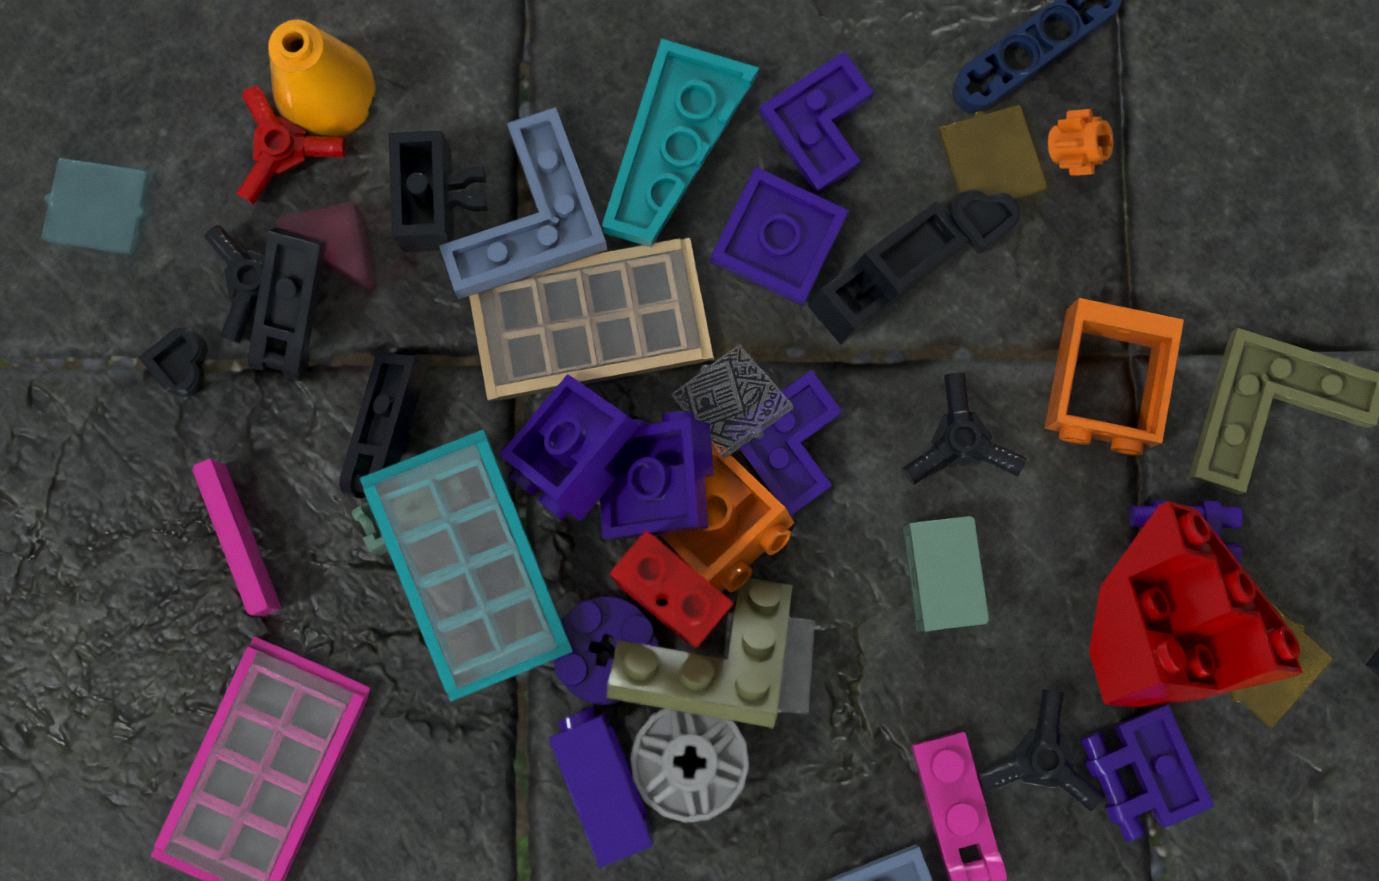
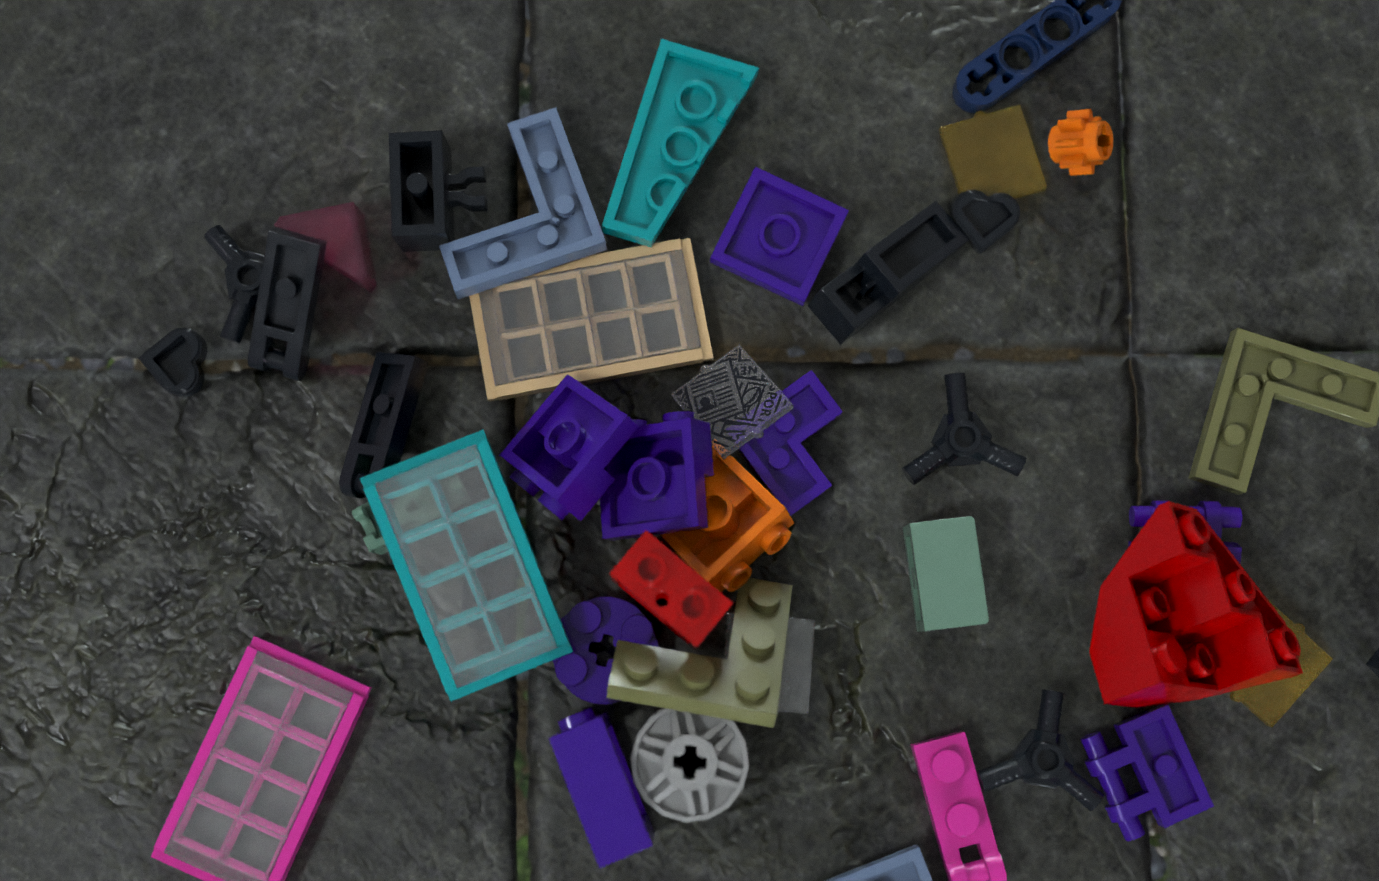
(95, 206): clear light blue piece -> none
(236, 538): dark pink tile -> none
(280, 145): red piece -> none
(318, 80): light orange cone -> none
(805, 120): dark purple plate -> none
(1125, 325): orange window -> none

